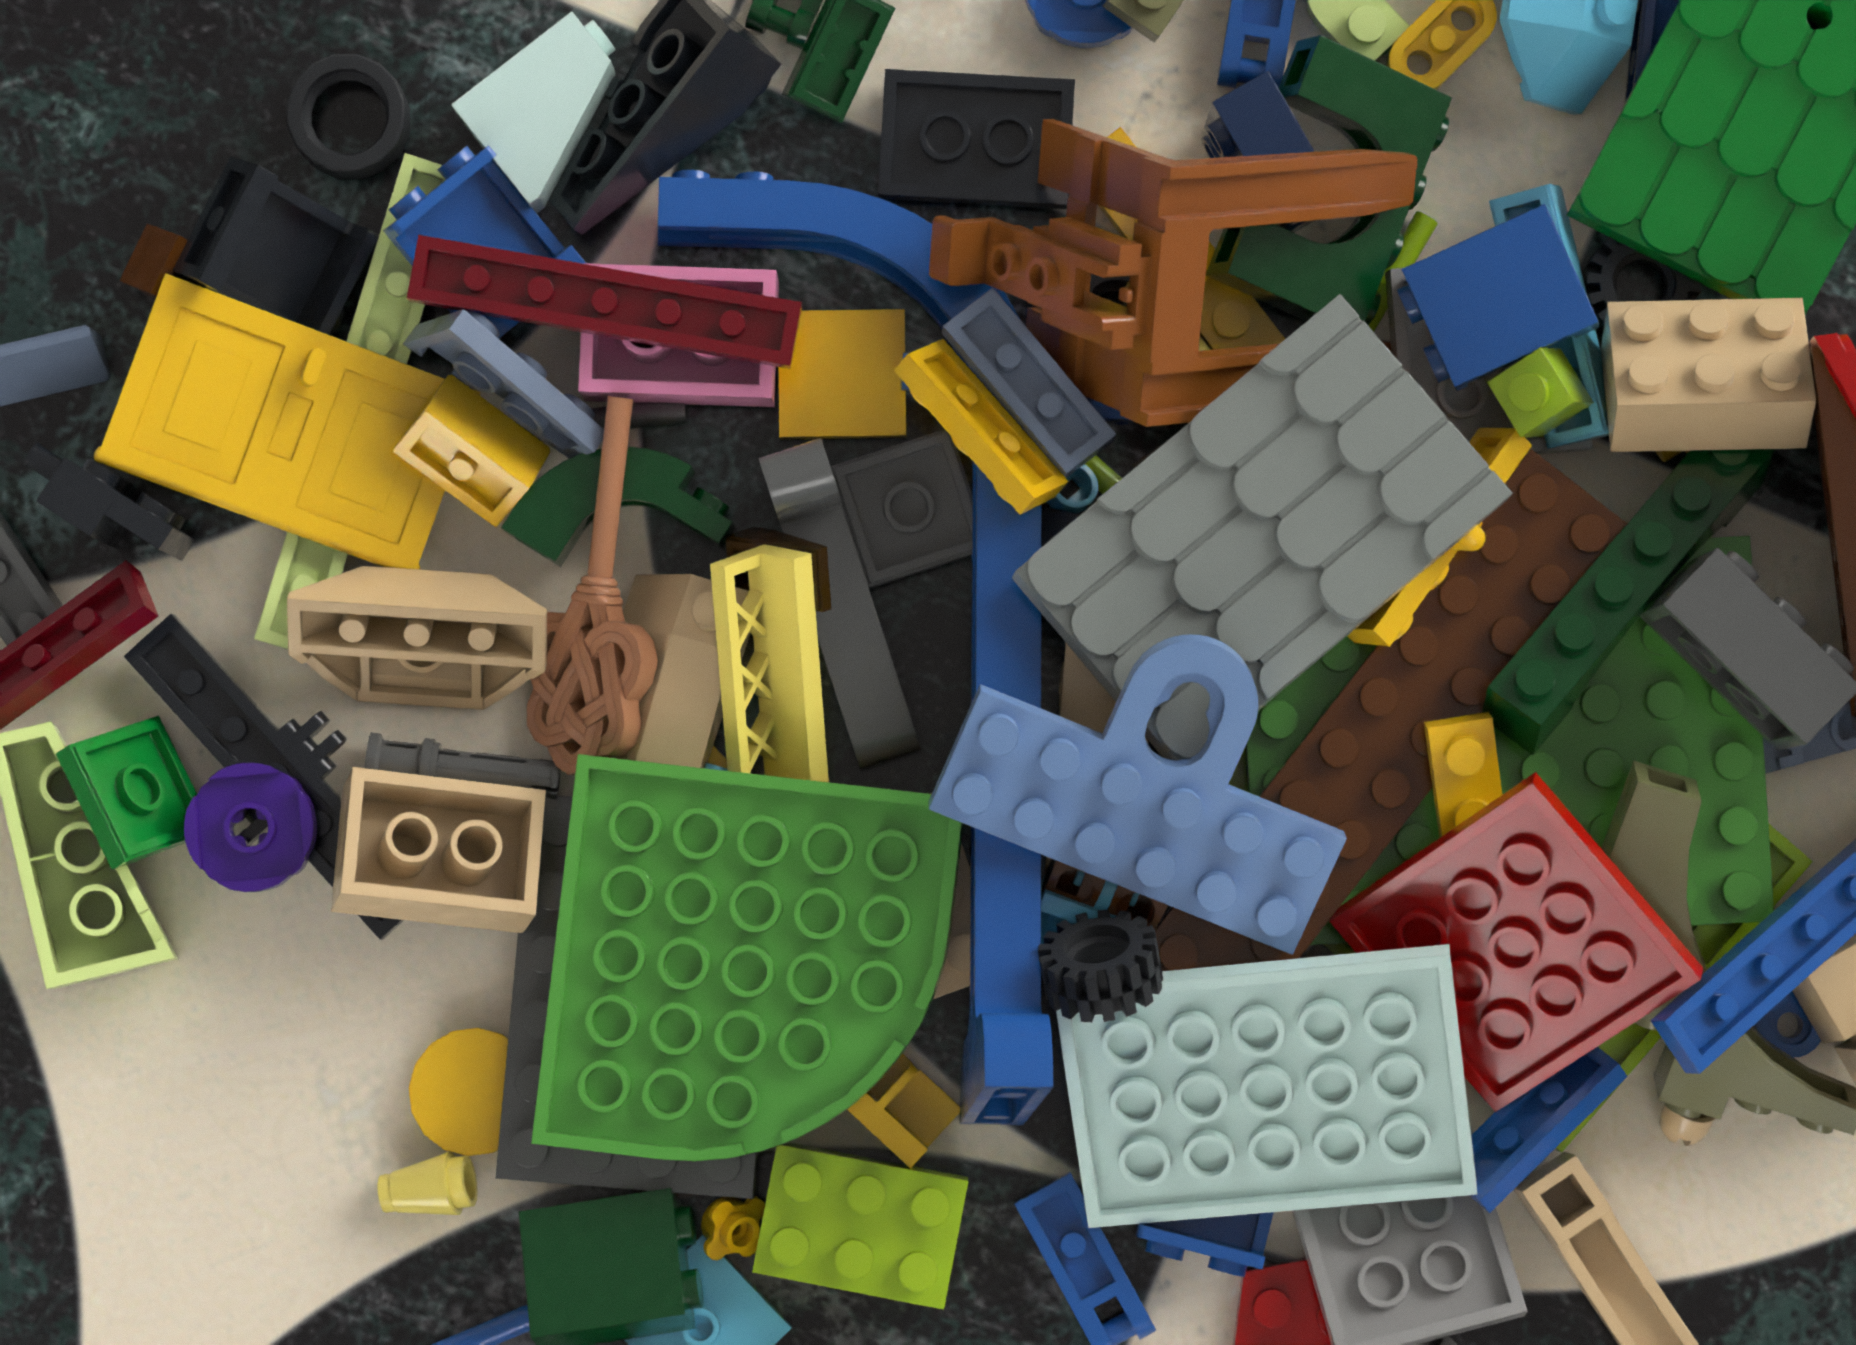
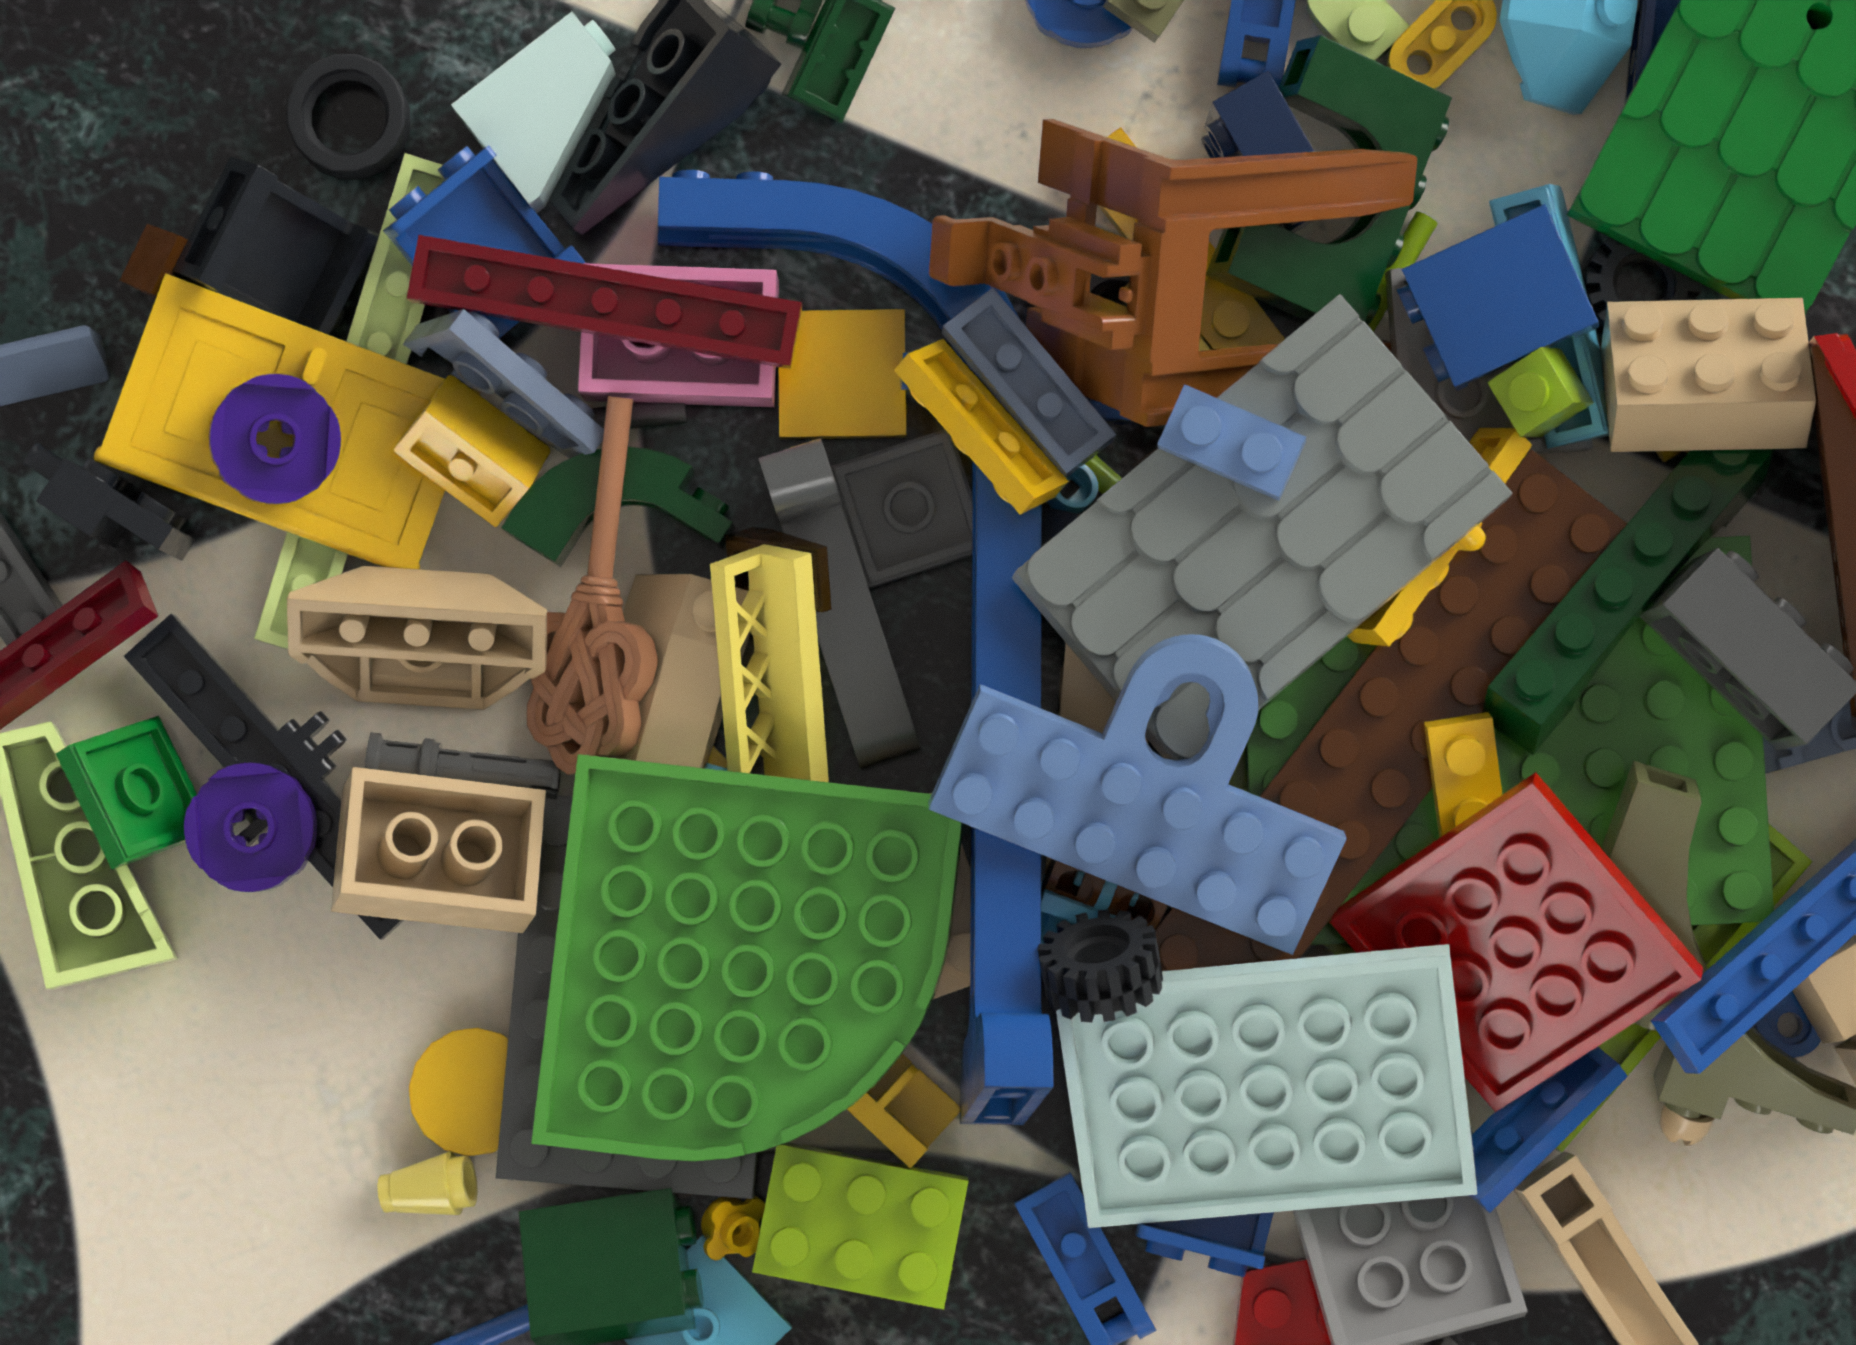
(301, 413): none -> dark purple plate
(969, 137): black plate -> none
(1231, 442): none -> medium blue plate

